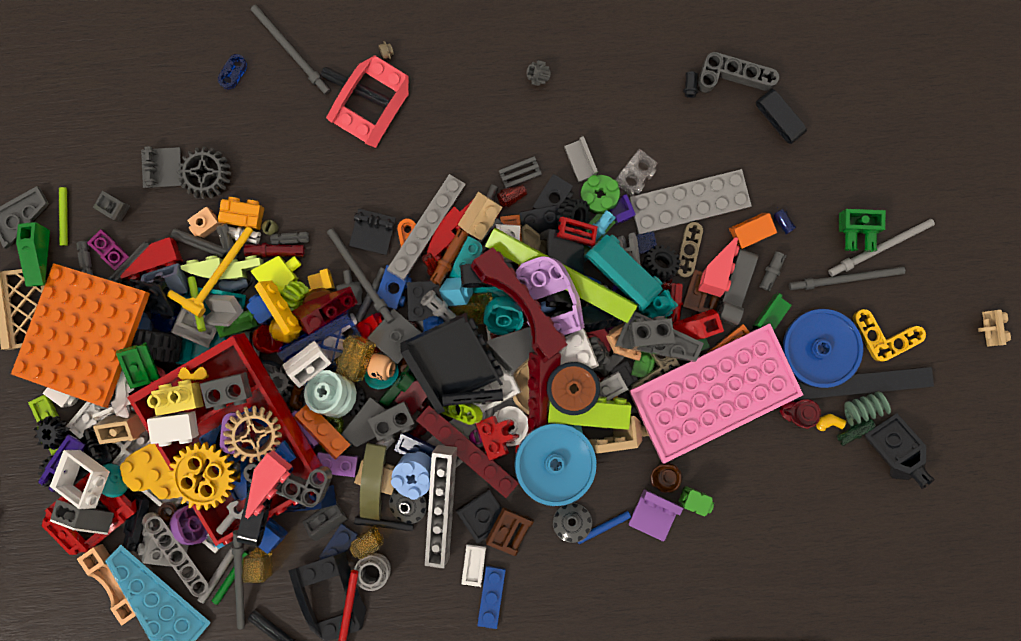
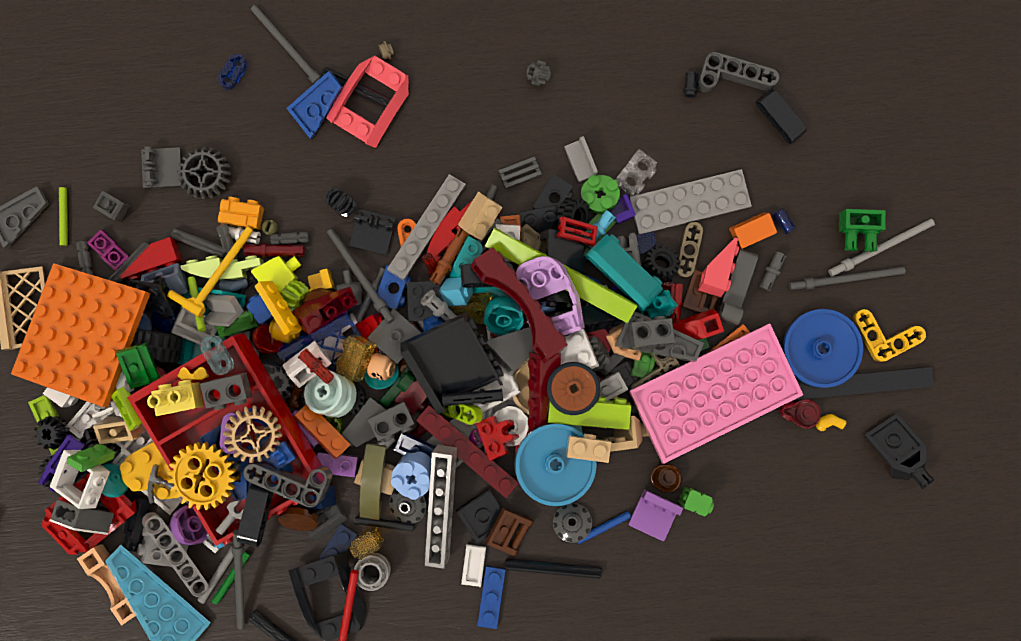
(32, 248): green slope -> none
(90, 457): none -> bright green plate
(126, 409): none -> lime plate
(158, 480): none -> dark grey piece
(162, 511): reddish brown plate -> none
(173, 427): white brick -> none
(203, 223): light nougat brick -> none
(216, 355): none -> clear light blue plate
(257, 566): clear yellow brick -> none
(265, 479): coral slope -> none
(272, 536): blue brick -> none
(298, 519): none -> reddish brown tile
(314, 104): none -> blue wing
(316, 366): none -> clear red axle
(340, 202): none -> black gear
(509, 196): clear red cone -> none
(553, 568): none -> black axle
(588, 448): none -> tan brick
(773, 312): green panel -> none
(856, 431): clear green axle -> none
(866, 406): sand green piece -> none
(994, 328): tan hips -> none

